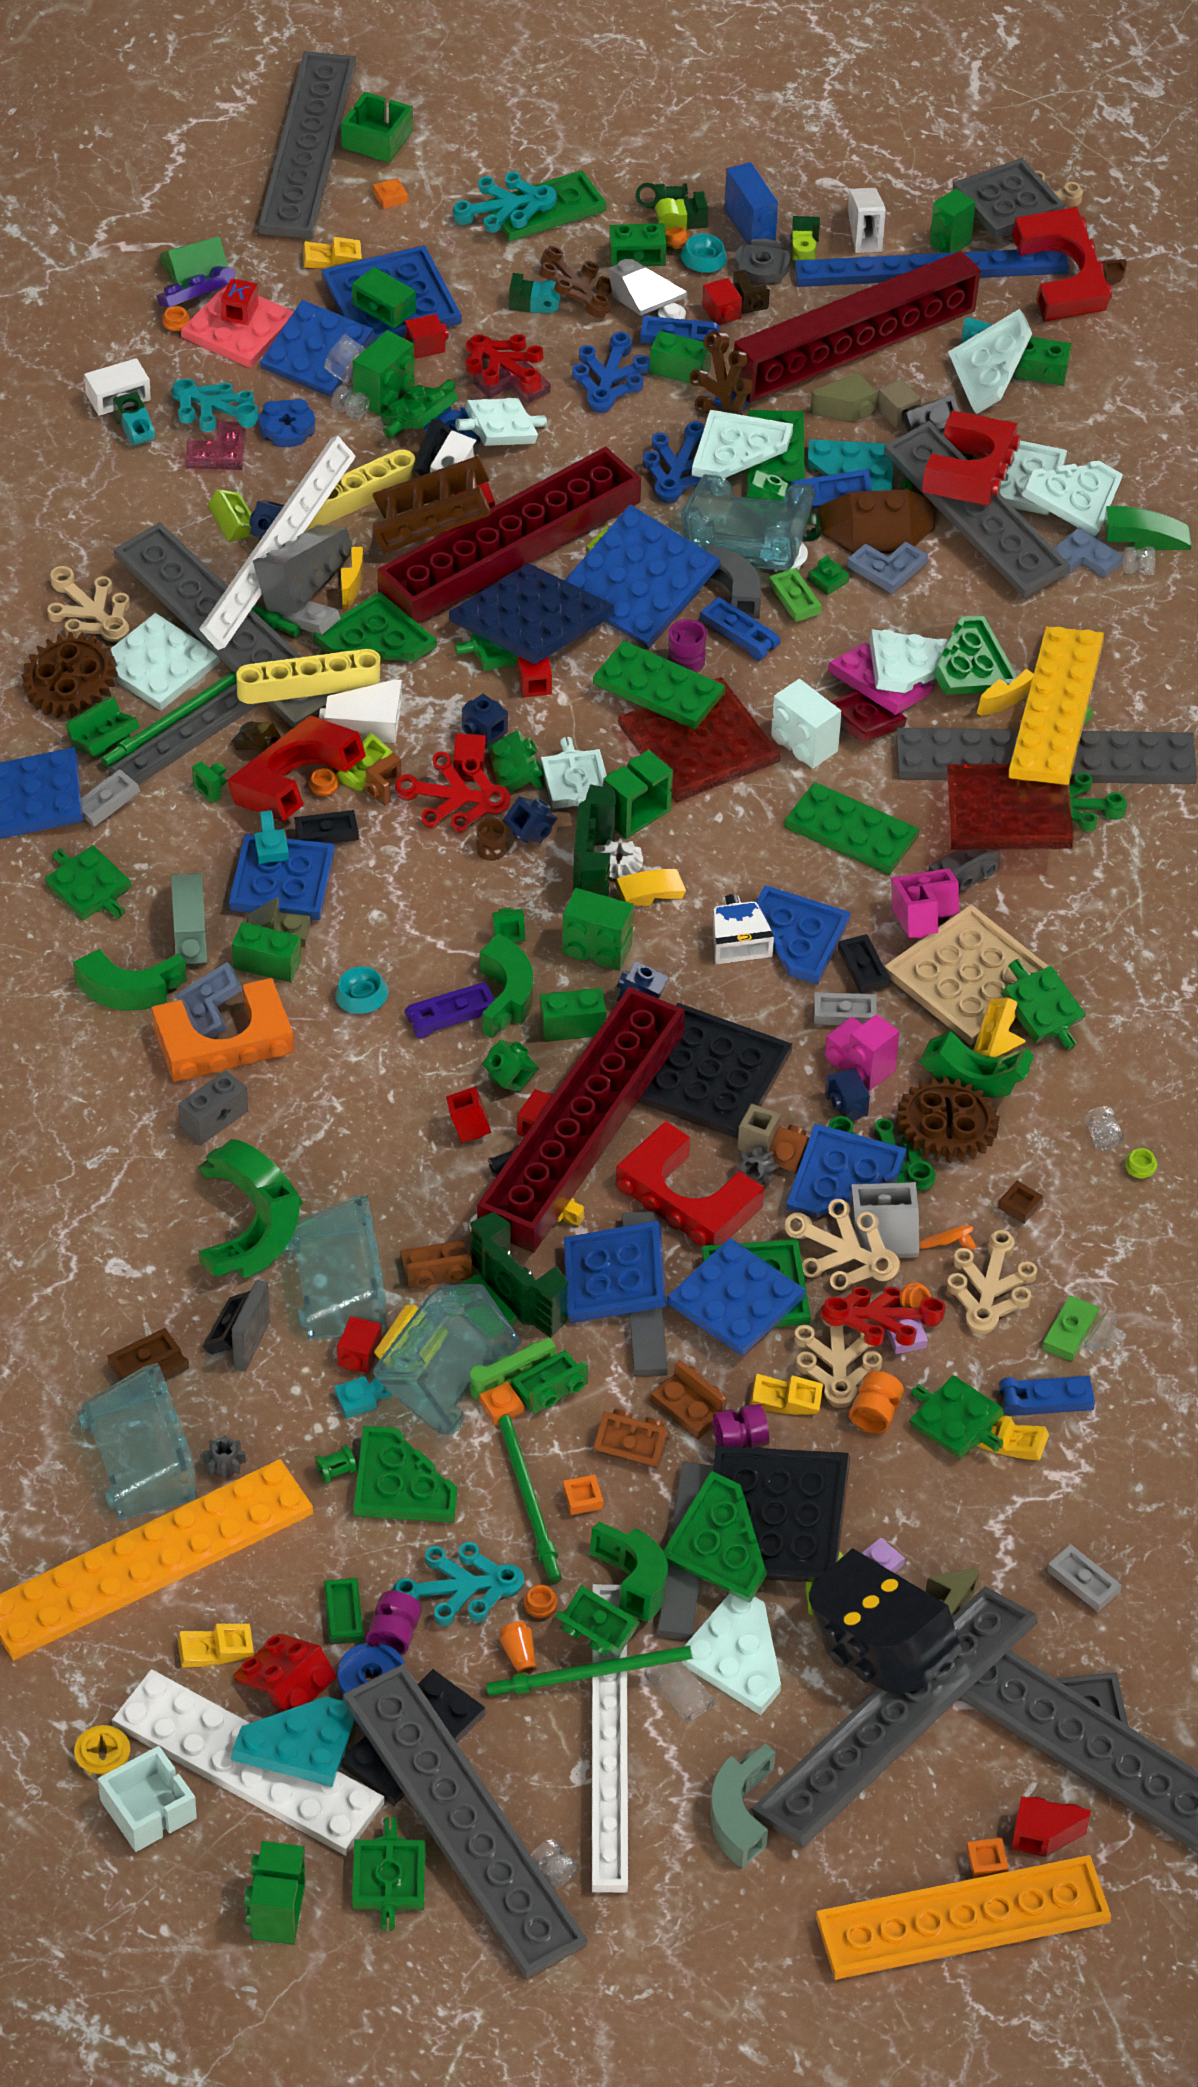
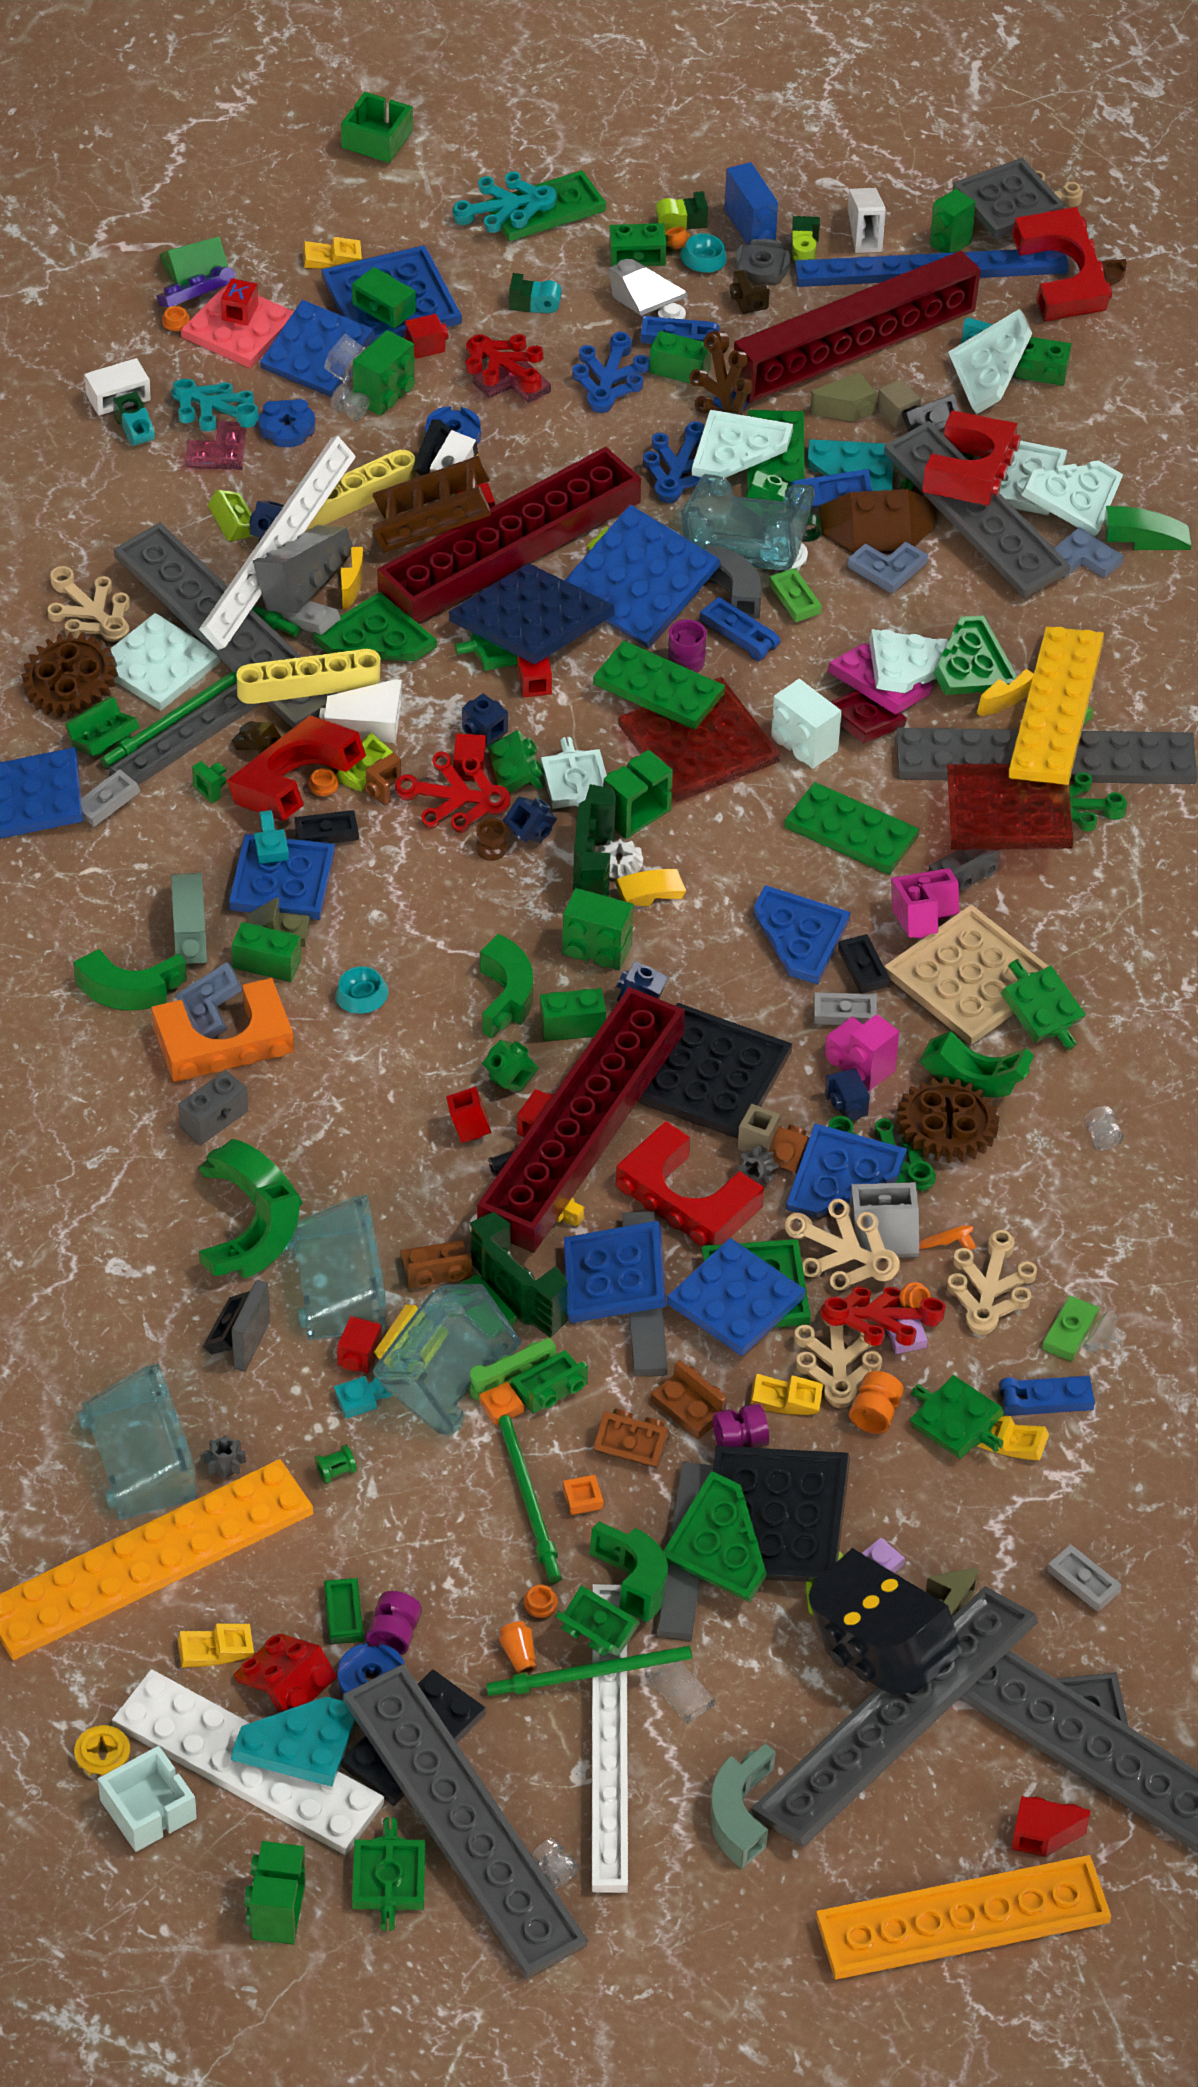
(88, 882): green plate -> none
(150, 1350): reddish brown plate -> none
(307, 145): dark grey plate -> none
(390, 193): orange plate -> none
(400, 1481): green plate -> none
(418, 407): green plate -> none
(448, 1009): dark purple plate -> none
(464, 1583): teal plant -> none
(501, 422): light aqua plate -> none
(509, 924): green tile -> none
(596, 303): reddish brown plant -> none
(661, 192): dark green connector -> none
(722, 301): red brick -> none
(737, 1653): light aqua plate -> none
(740, 932): white torso -> none
(828, 575): green tile -> none
(987, 1857): orange plate -> none
(994, 1032): yellow slope -> none
(1020, 1202): reddish brown plate -> none
(1139, 560): clear wheel -> none
(1141, 1163): lime plate -> none

